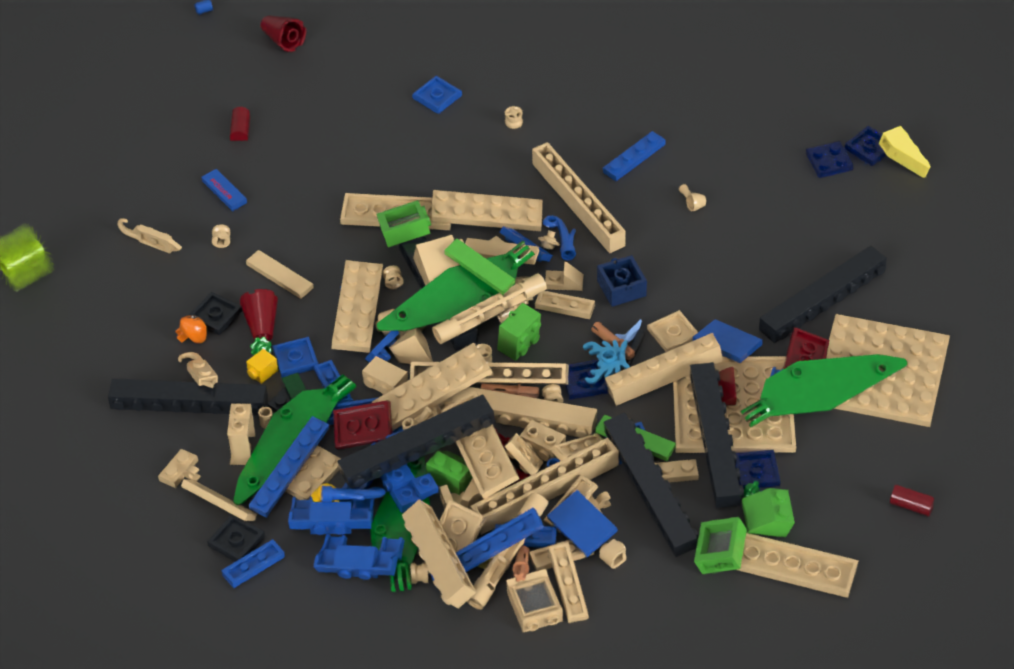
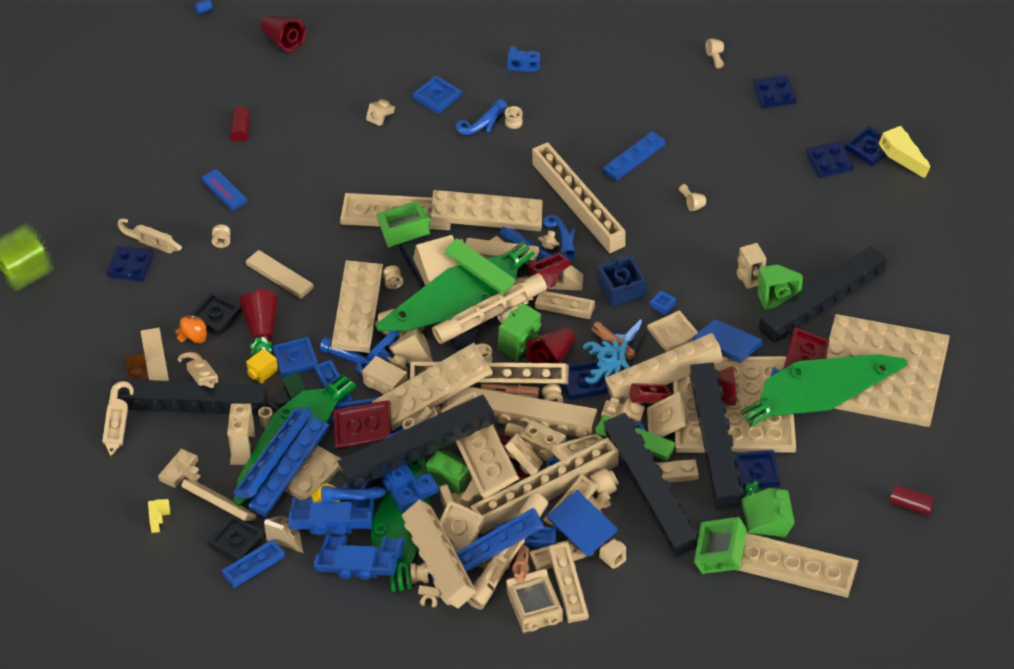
(116, 418): none -> tan plate
(130, 263): none -> clear blue plate
(136, 366): none -> reddish brown slope
(154, 354): none -> tan tile
(156, 510): none -> light yellow bracket
(272, 453): none -> blue plate
(278, 530): none -> tan slope
(353, 356): none -> blue plant
(378, 110): none -> tan bracket
(399, 362): none -> tan plant
(429, 592): none -> tan tile
(488, 119): none -> blue plant
(512, 429): none -> tan hinge
(523, 60): none -> blue leg
(549, 268): none -> dark red arch
(550, 346): none -> dark red cone
(605, 481): none -> tan head
(612, 408): none -> tan tile
(633, 410): none -> tan plate
(648, 393): none -> dark red brick
(663, 302): none -> blue plate
(666, 415): none -> tan plate
(713, 48): none -> tan bar
(749, 261): none -> tan brick
(774, 91): none -> clear blue plate
(777, 285): none -> bright green slope

